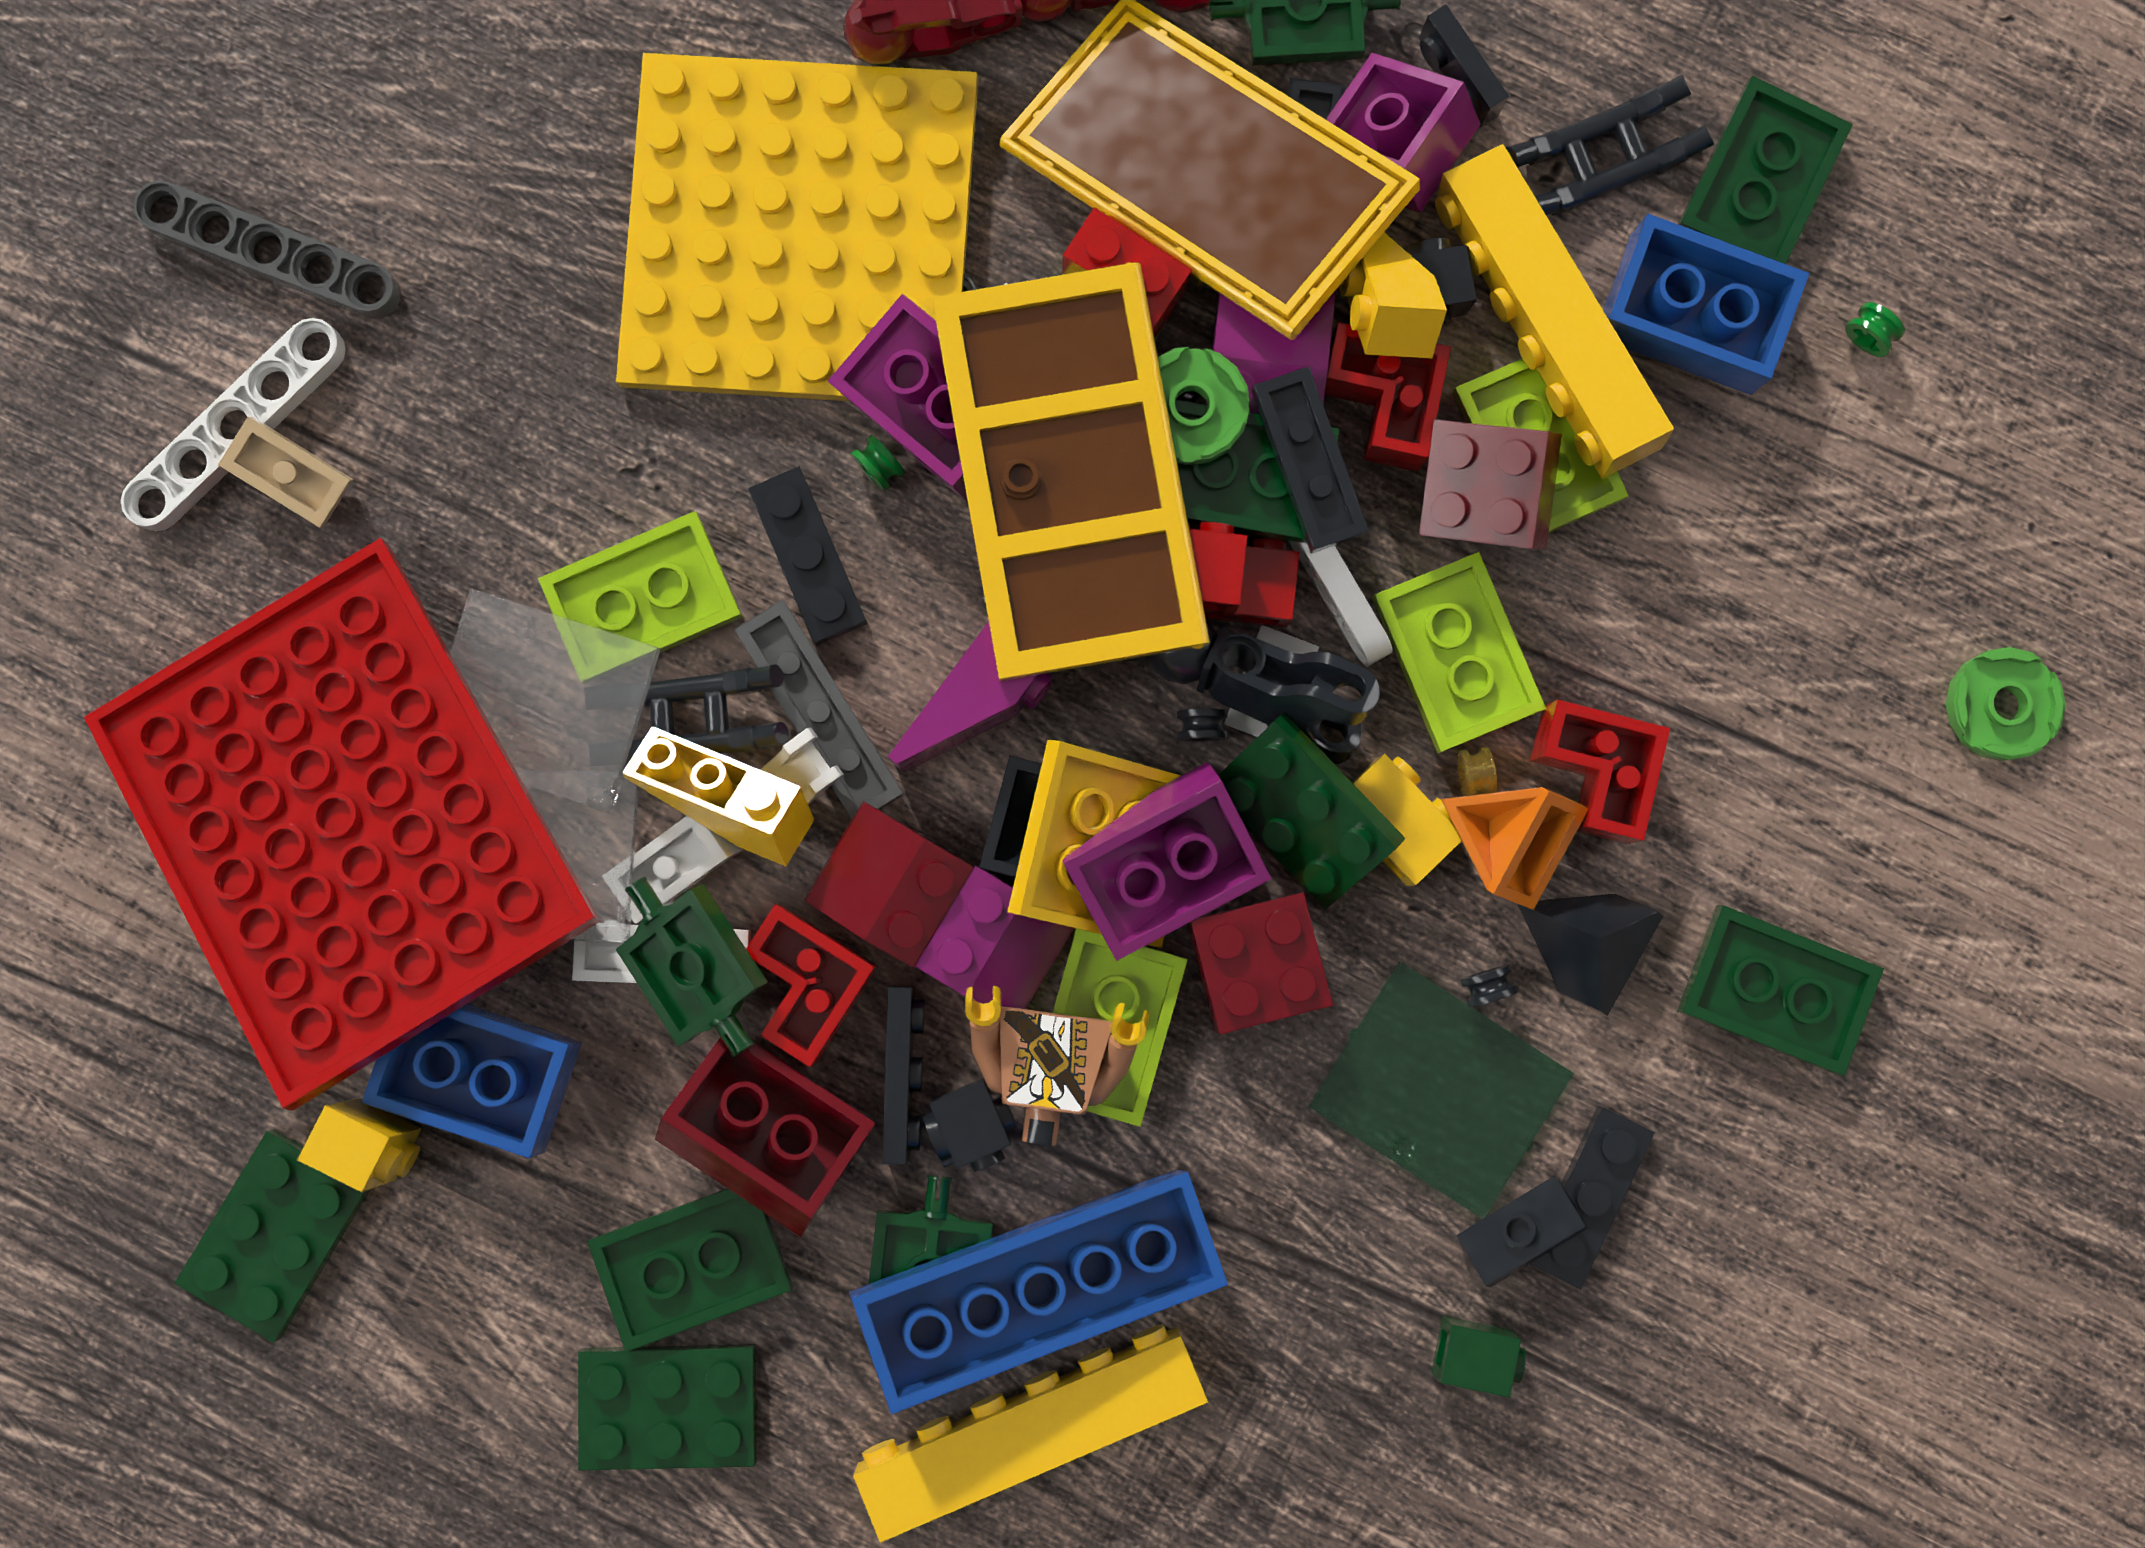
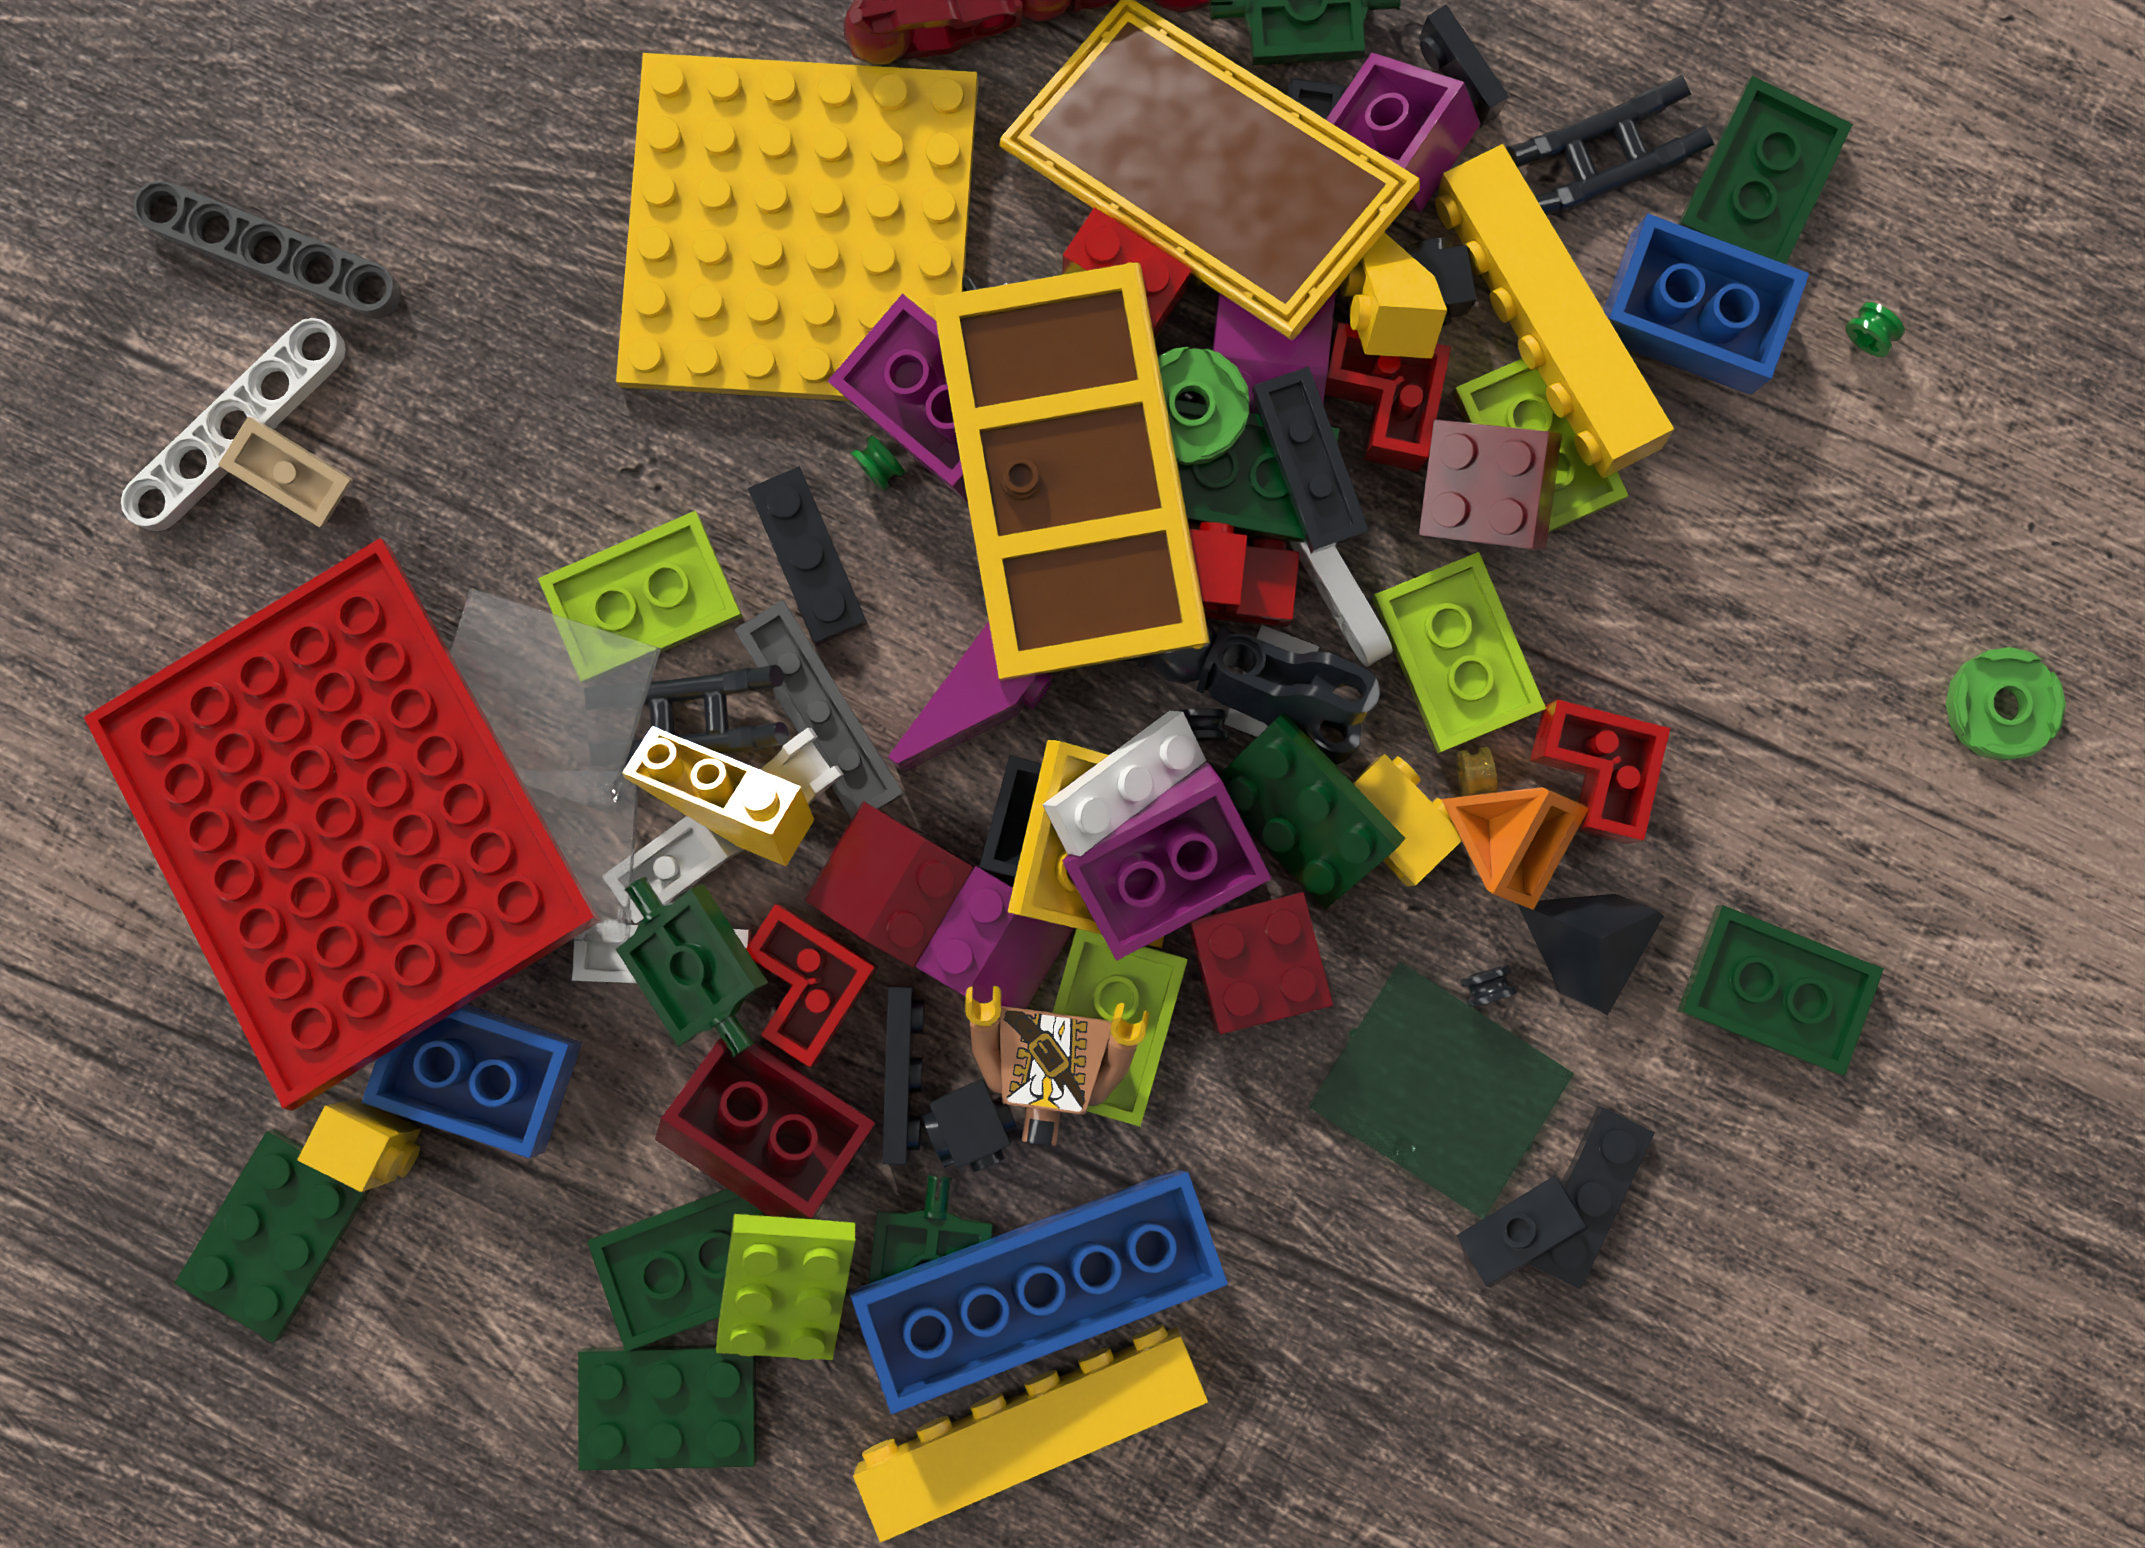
(784, 1287): none -> lime plate
(1124, 783): none -> white plate
(1478, 1357): dark green brick -> none

